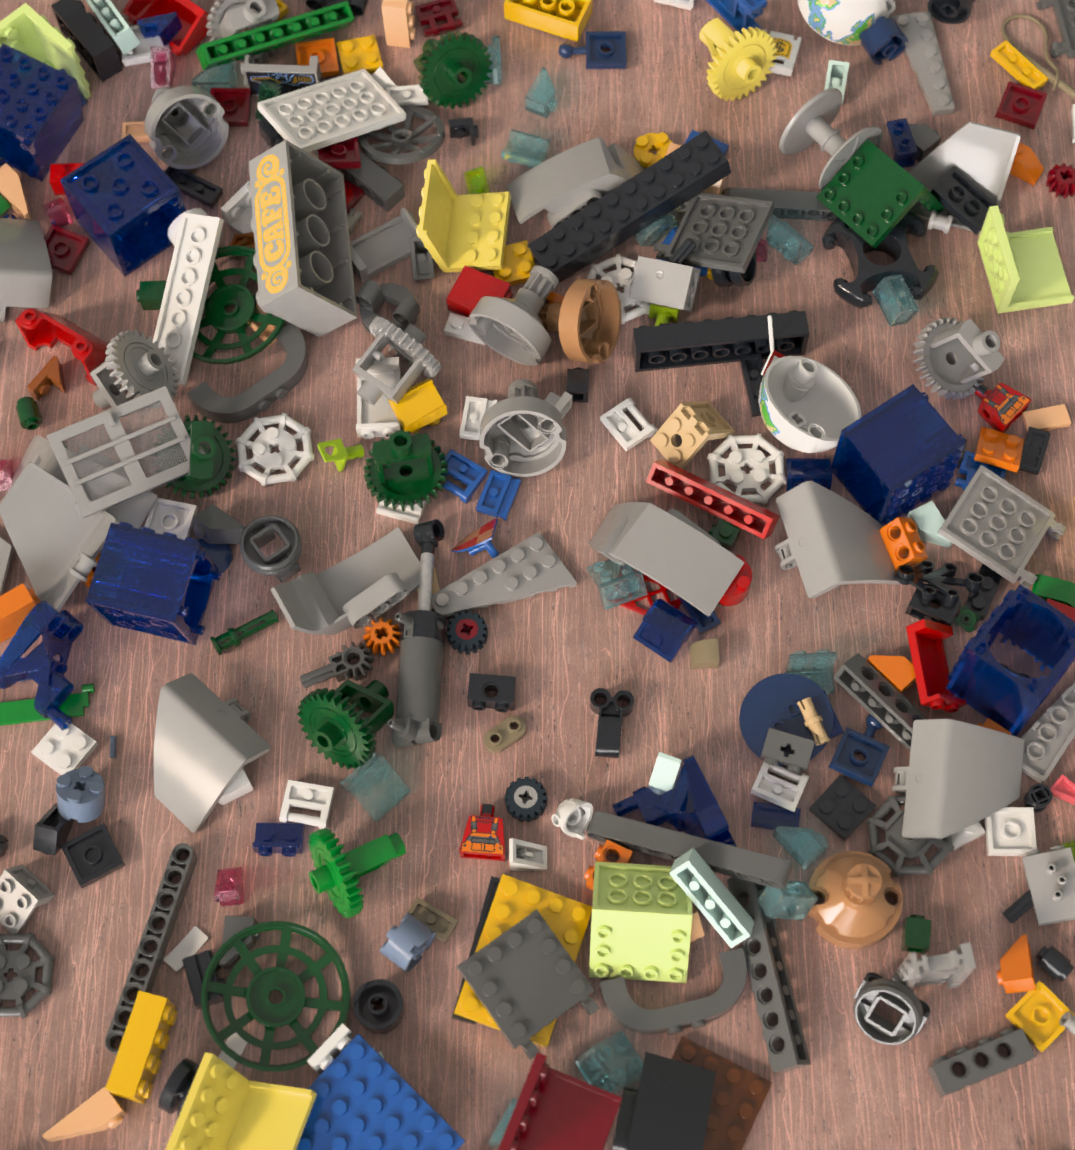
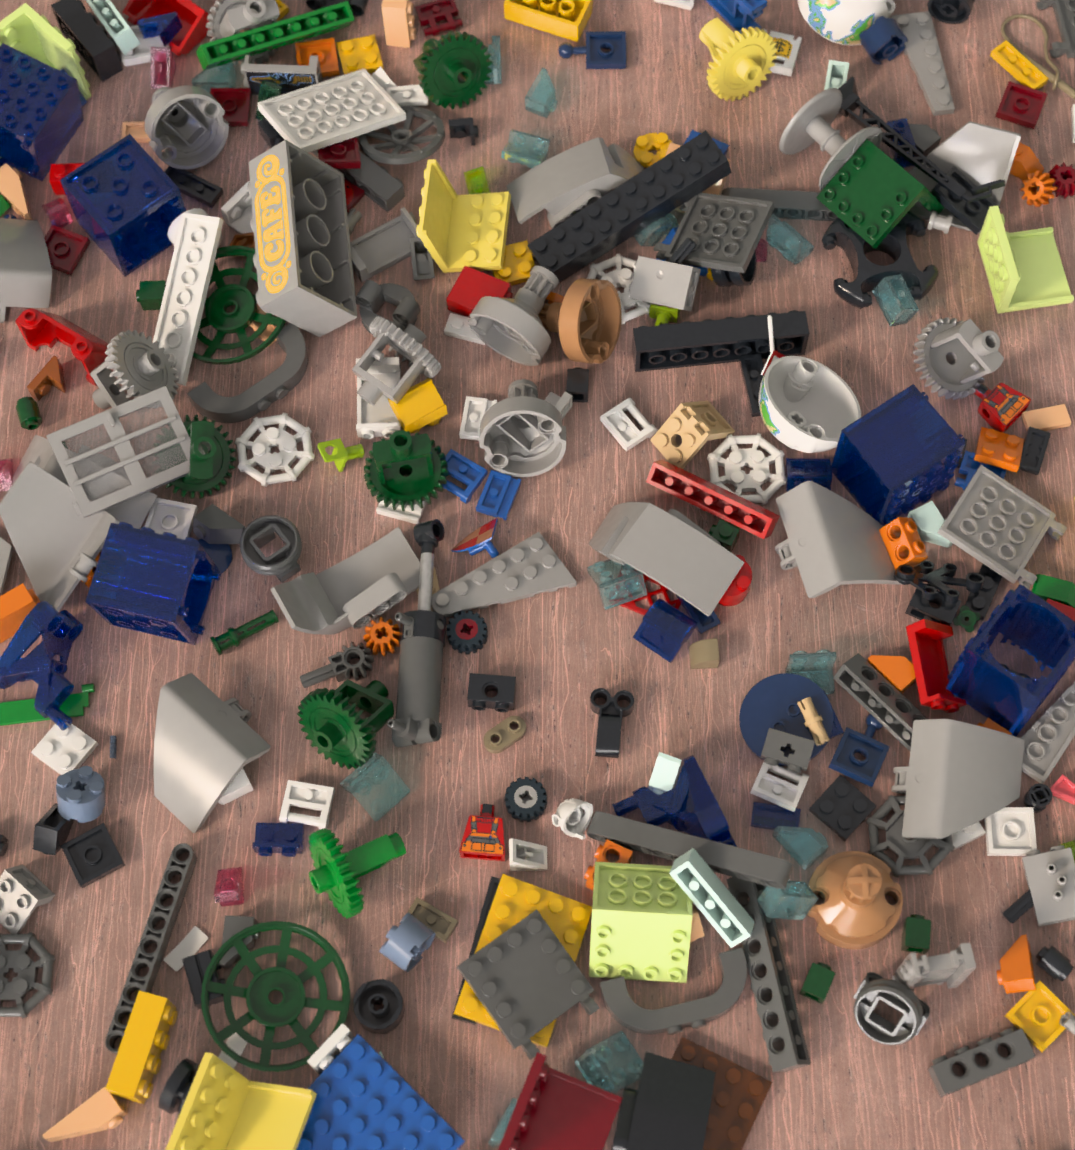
(817, 982): none -> dark green brick
(852, 101): none -> black piece
(1044, 194): none -> orange gear

